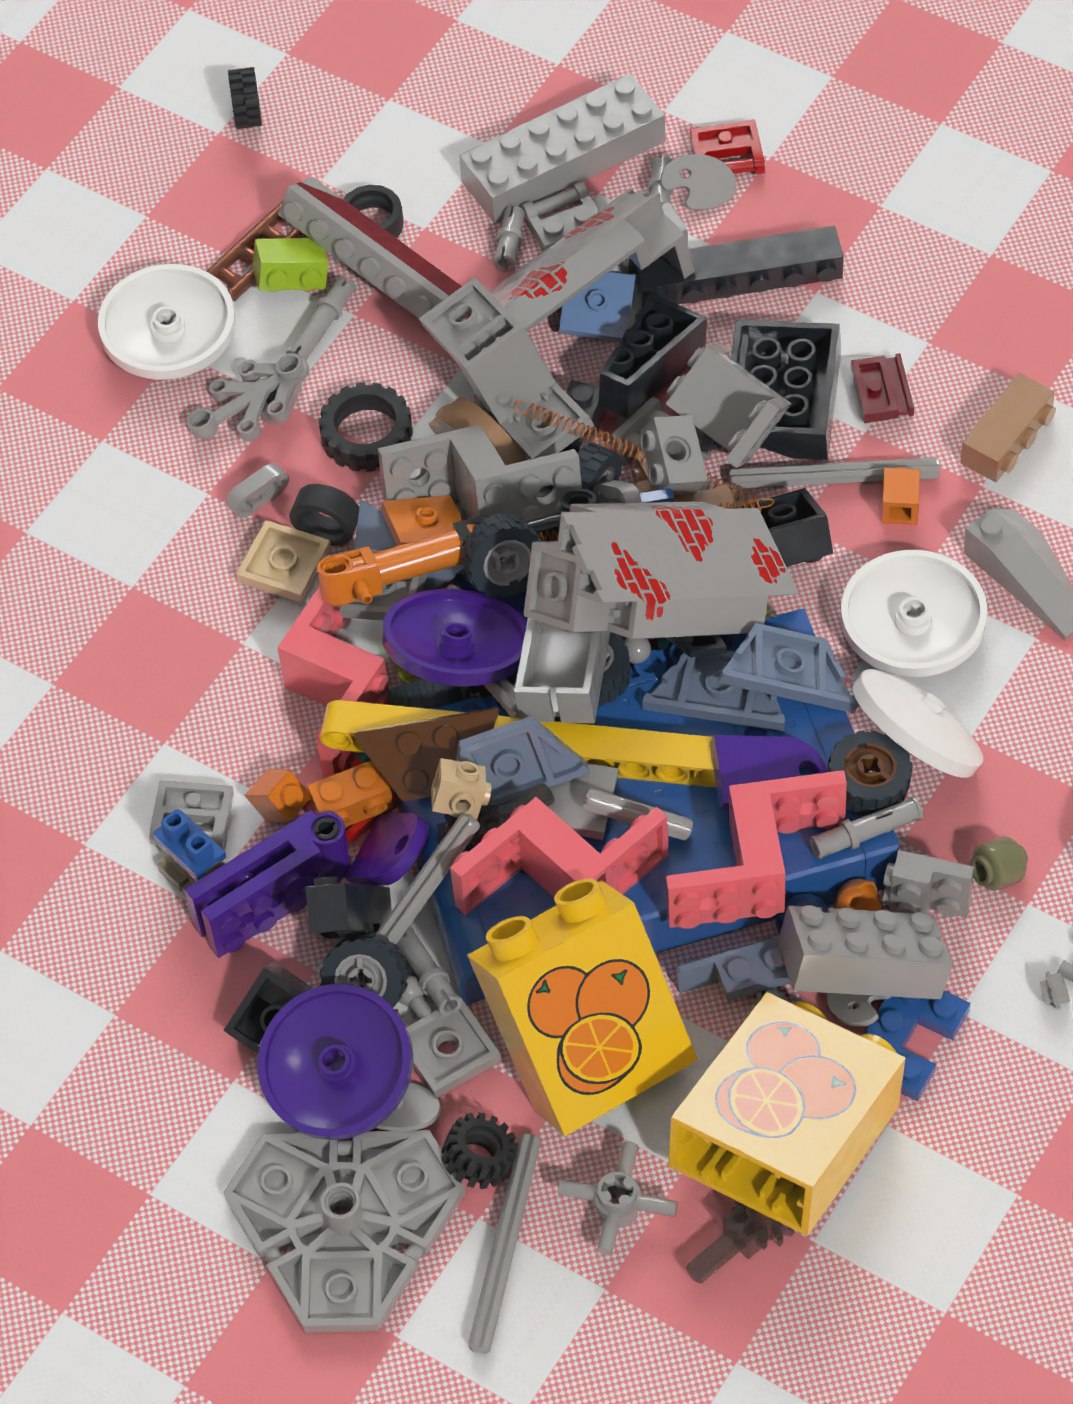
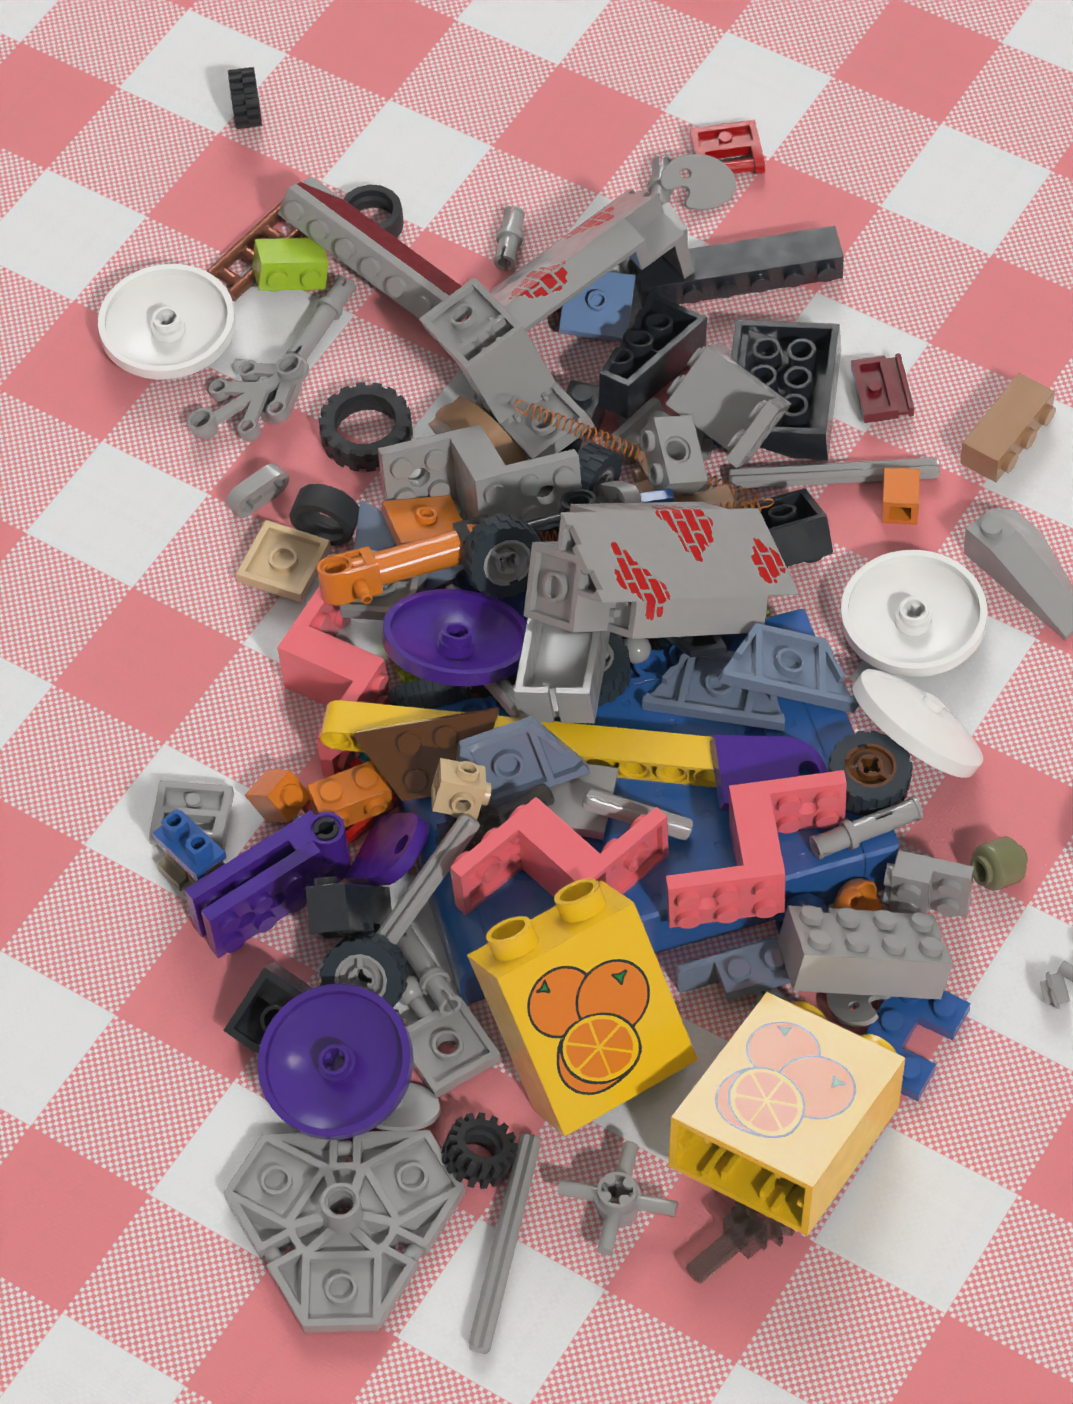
(555, 227): light grey plate -> none
(563, 147): light grey brick -> none

